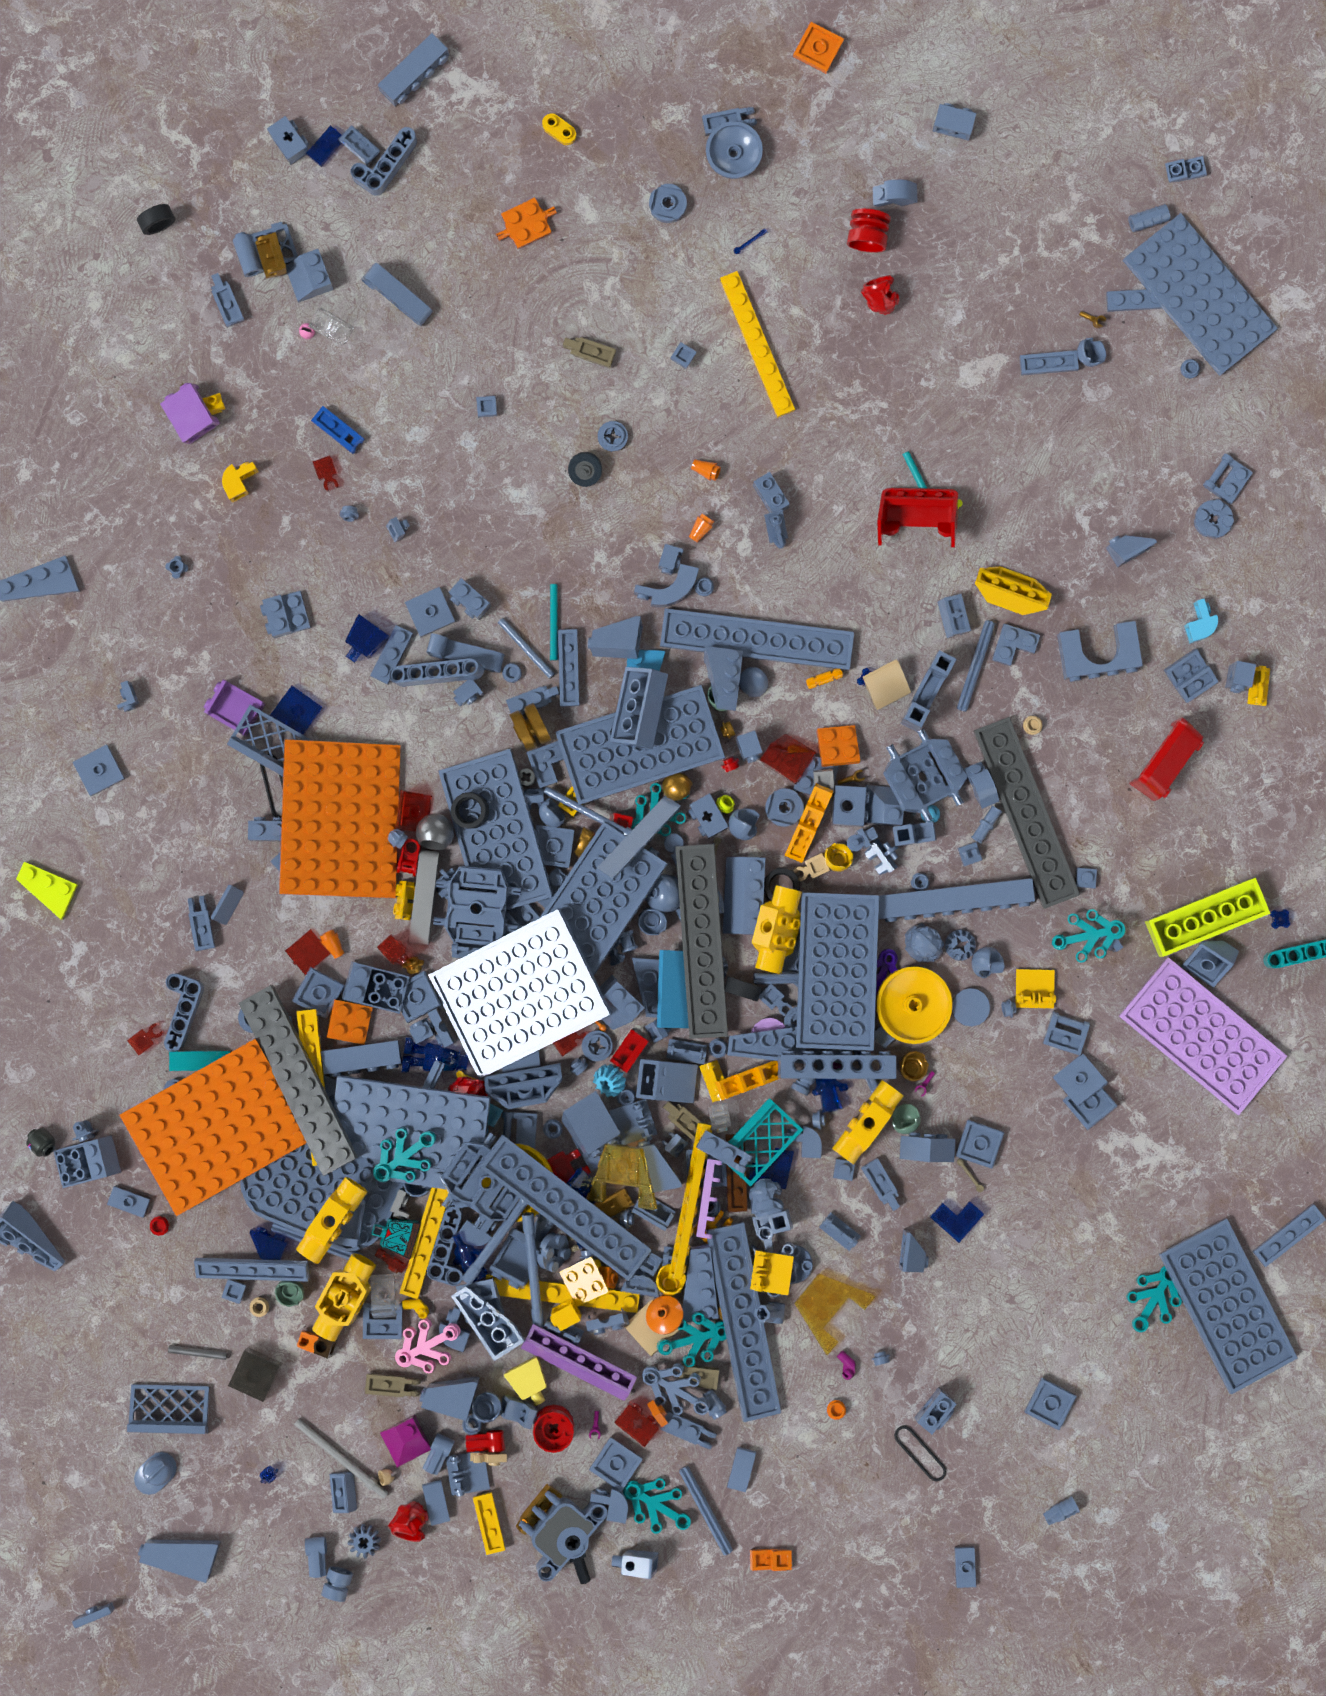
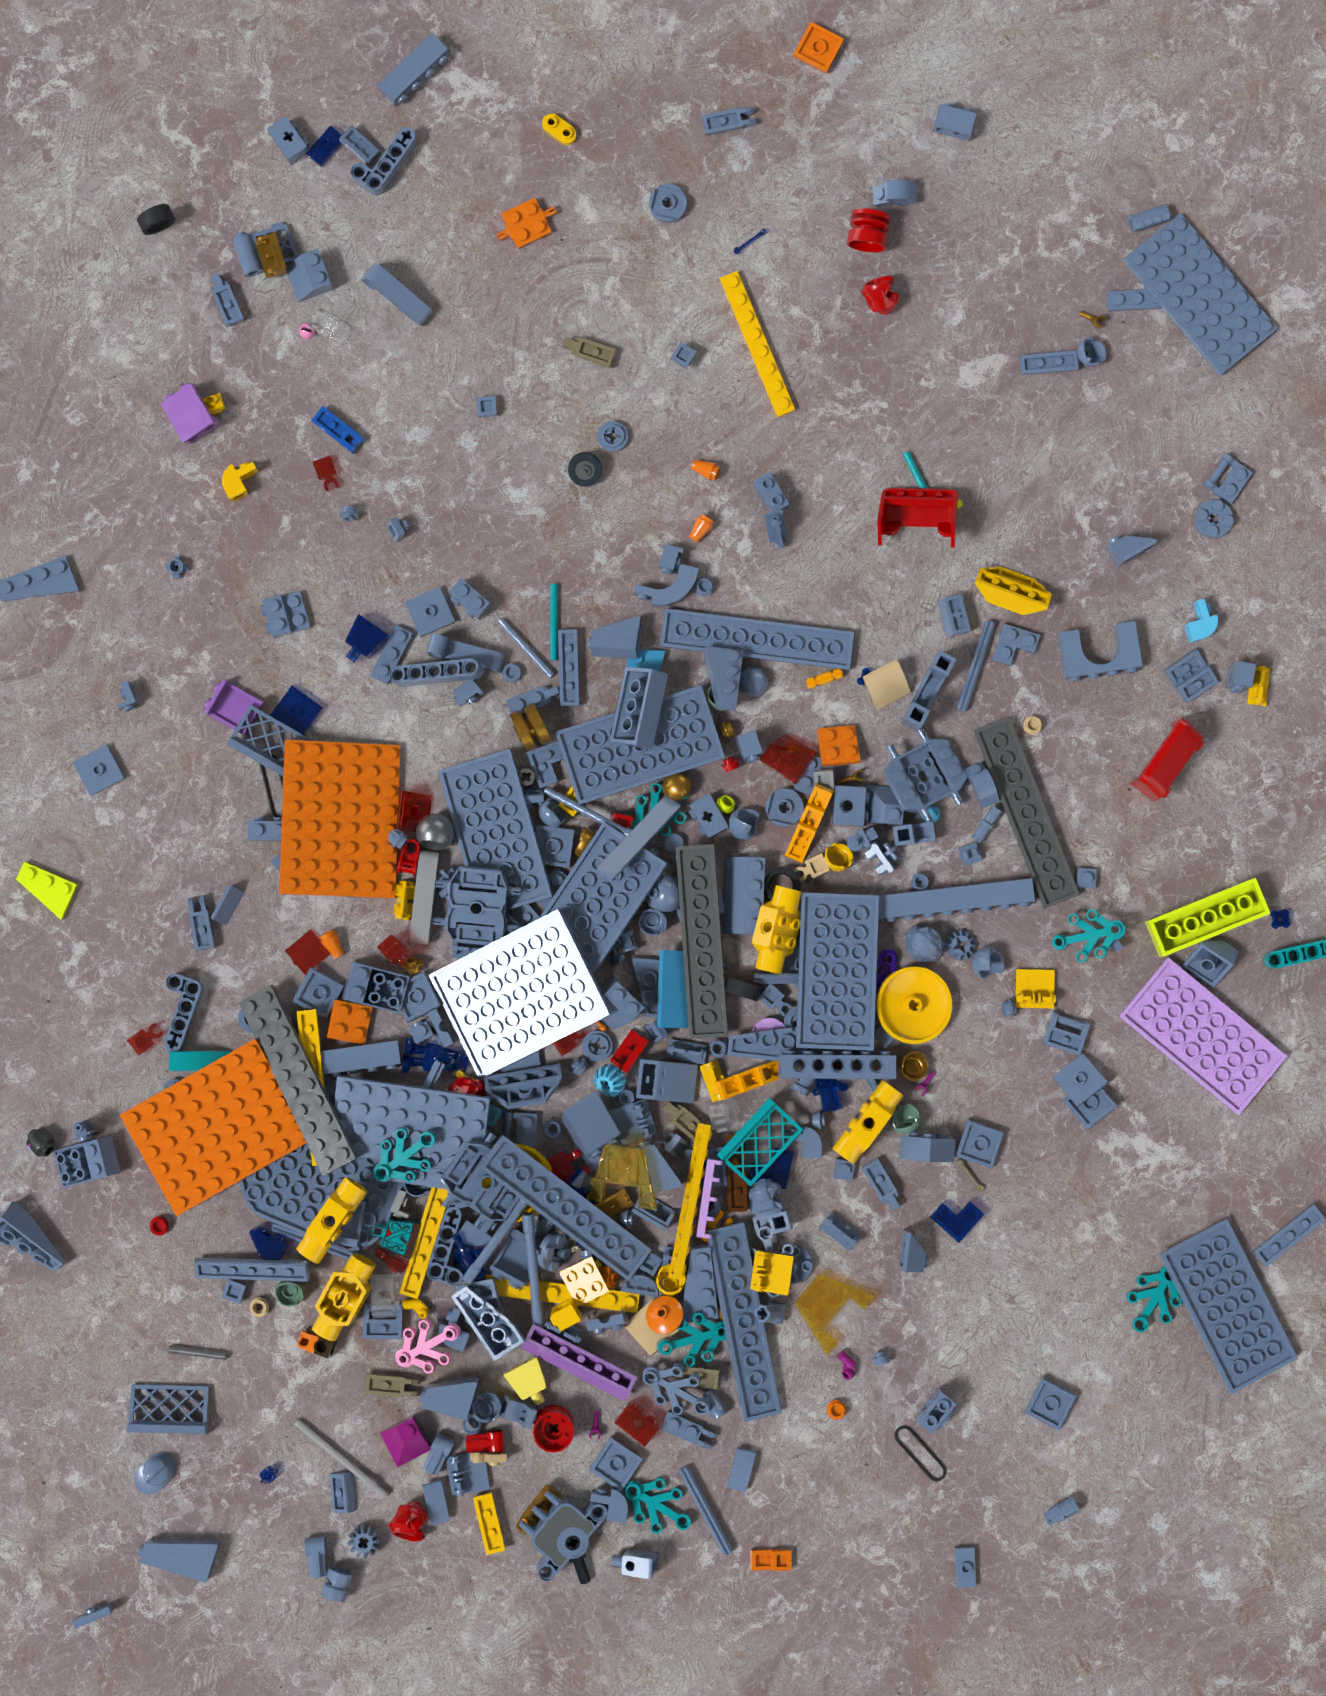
(128, 1201): sand blue plate -> none
(255, 1374): clear smoke brick -> none
(385, 1477): tan hinge -> none
(483, 815): black tyre -> none
(658, 1412): orange plate -> none
(723, 1151): sand blue plate -> none
(738, 138): sand blue dish -> none
(970, 1007): sand blue tile -> none
(1186, 170): sand blue slope -> none
(1190, 368): sand blue plate -> none

